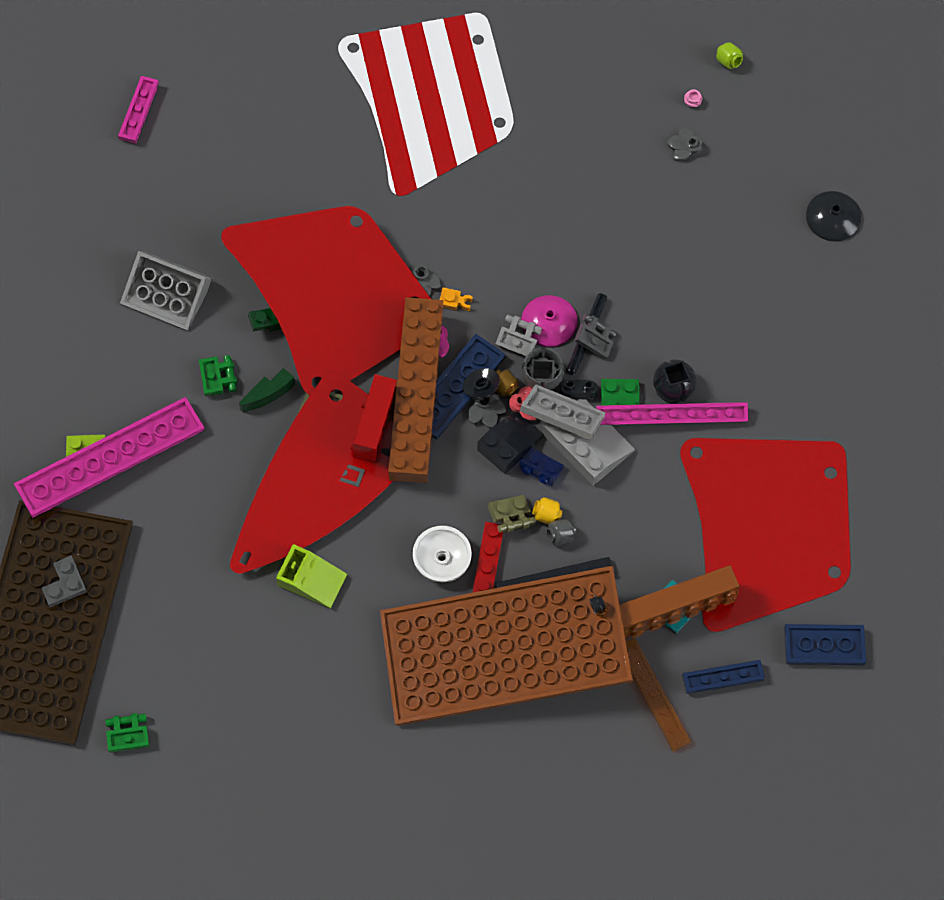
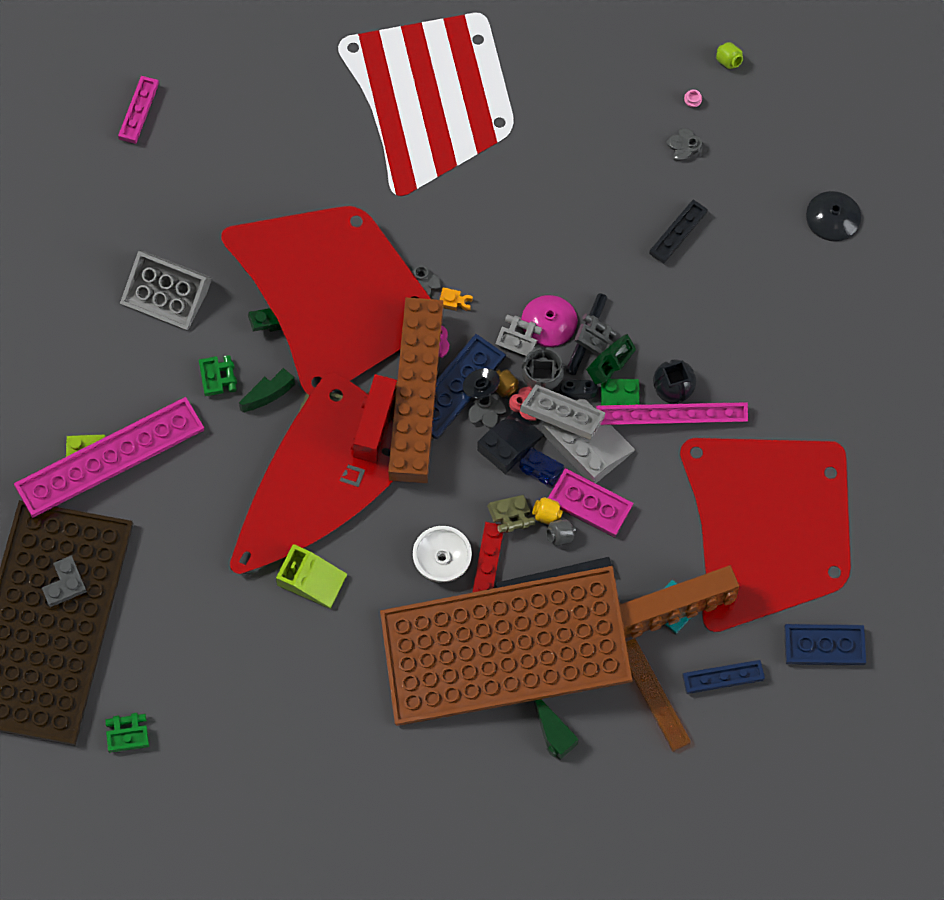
(557, 735): none -> dark green slope
(591, 502): none -> dark pink plate
(597, 604): black plate -> none
(611, 360): none -> dark green slope
(678, 231): none -> black plate

